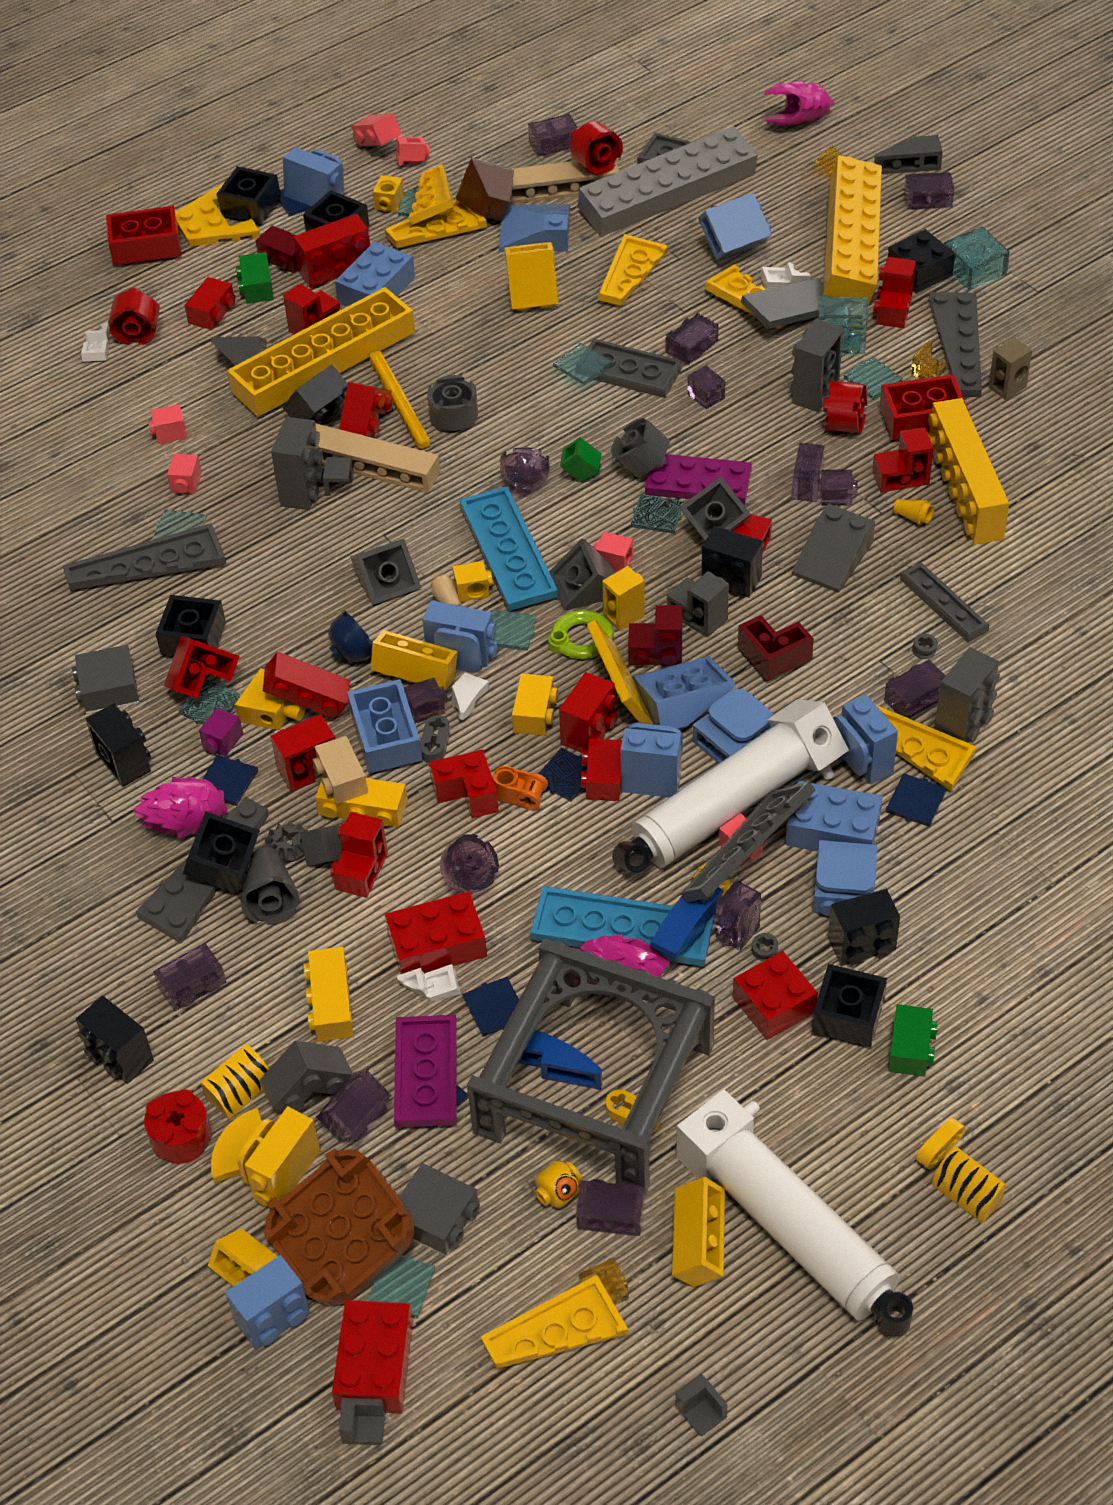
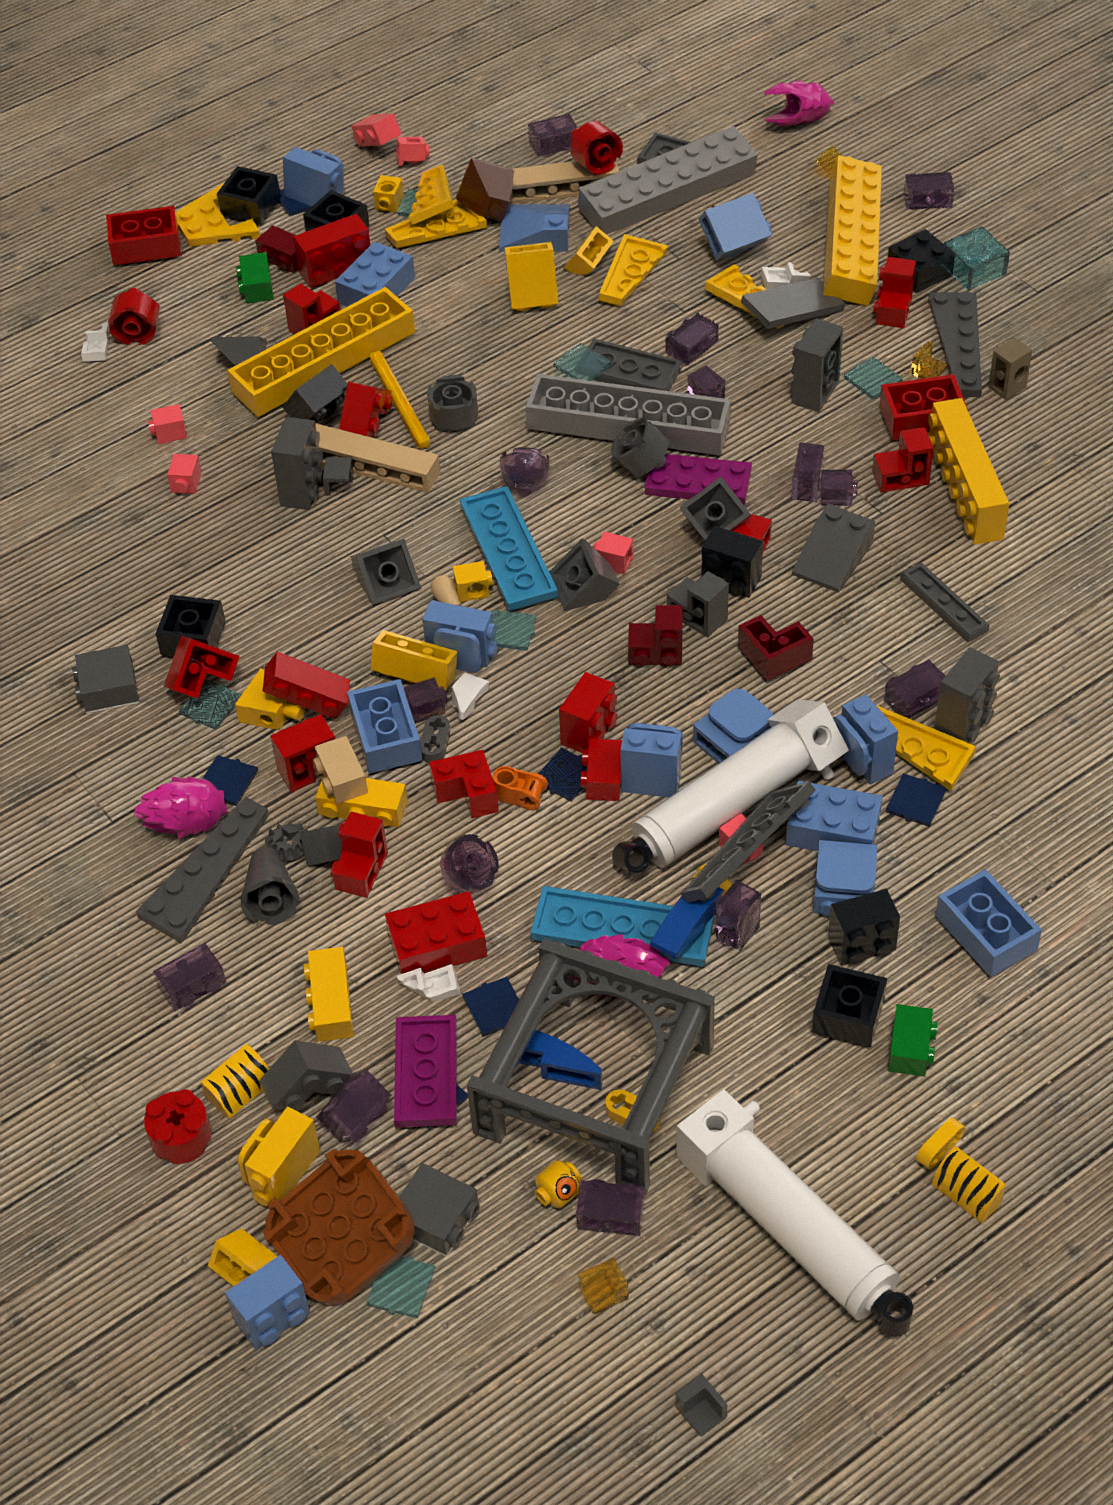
(114, 1040): black brick -> none
(119, 744): black brick -> none
(165, 555): dark grey wing -> none
(178, 521): clear light blue piece -> none
(209, 303): red brick -> none
(220, 732): magenta brick -> none
(221, 852): black brick -> none
(229, 1144): yellow tile -> none
(349, 639): dark blue cylinder -> none
(362, 1421): dark grey panel -> none
(373, 1353): red brick -> none
(533, 704): yellow brick -> none
(559, 639): lime piece -> none
(560, 1324): yellow wing -> none
(581, 459): green brick -> none
(589, 252): none -> yellow brick
(606, 408): none -> light grey brick
(619, 673): yellow tile -> none
(623, 598): yellow brick -> none
(657, 514): clear light blue piece -> none
(682, 691): medium blue slope -> none
(698, 1232): yellow brick -> none
(768, 940): dark grey bush -> none
(774, 995): red brick -> none
(845, 407): red brick -> none
(851, 315): clear light blue brick -> none
(913, 155): dark grey slope -> none
(915, 510): yellow cone -> none
(923, 640): dark grey bush -> none
(988, 923): none -> medium blue brick

